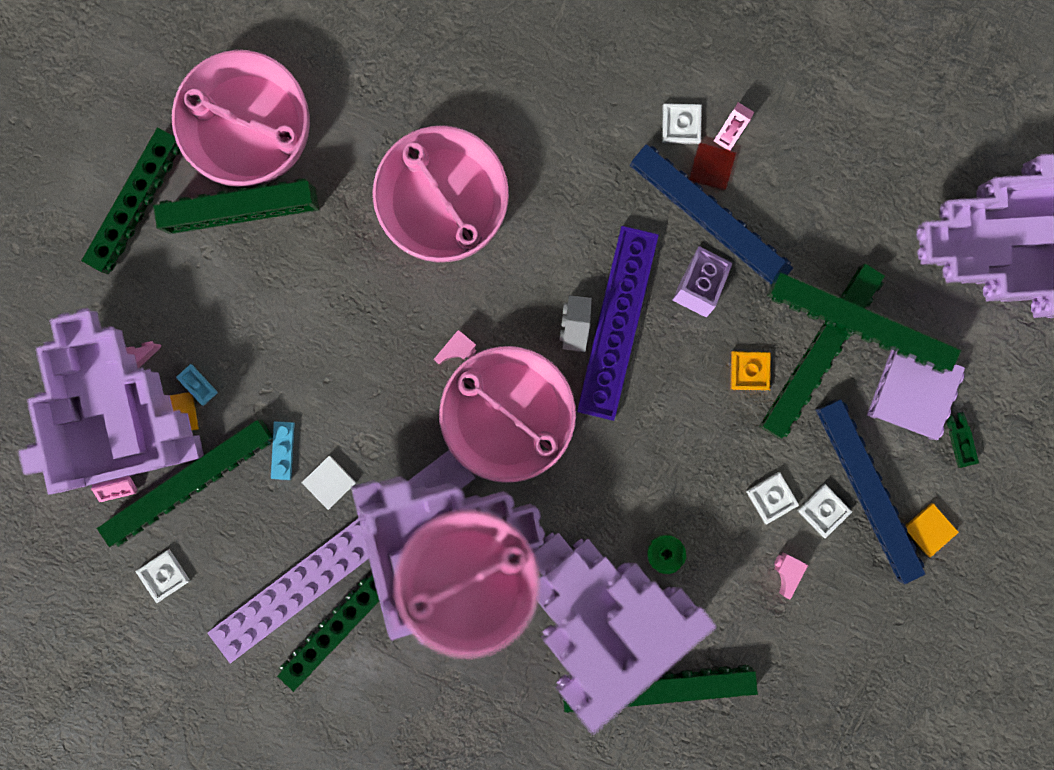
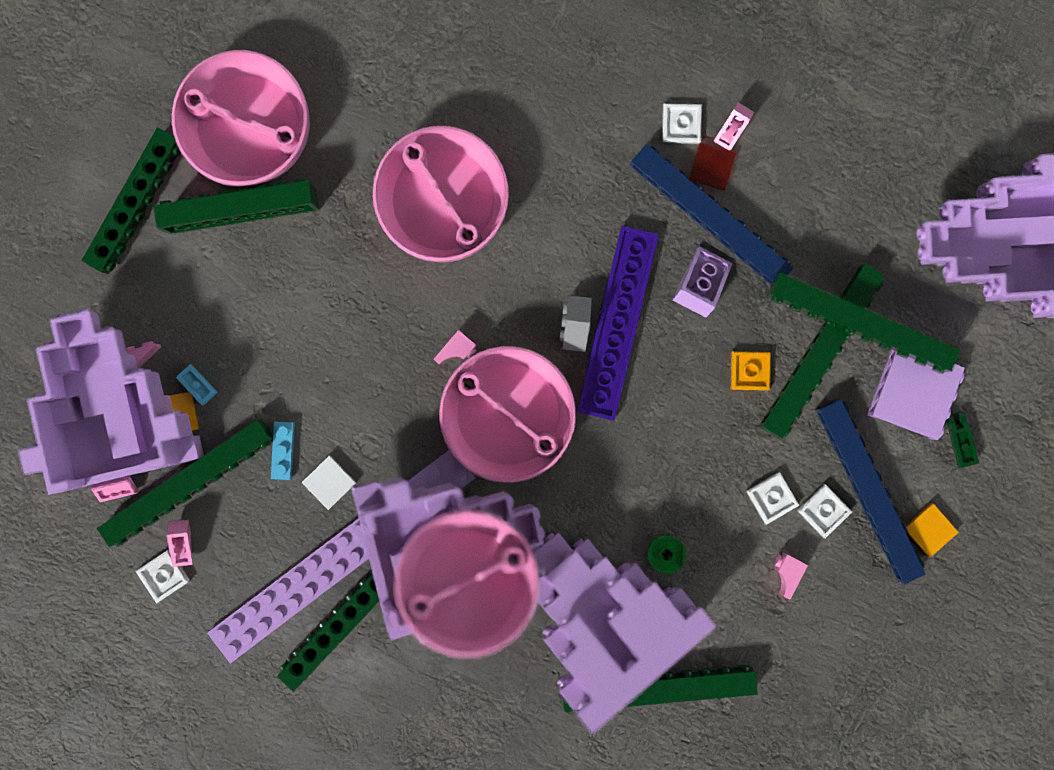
(180, 543): none -> bright pink arch

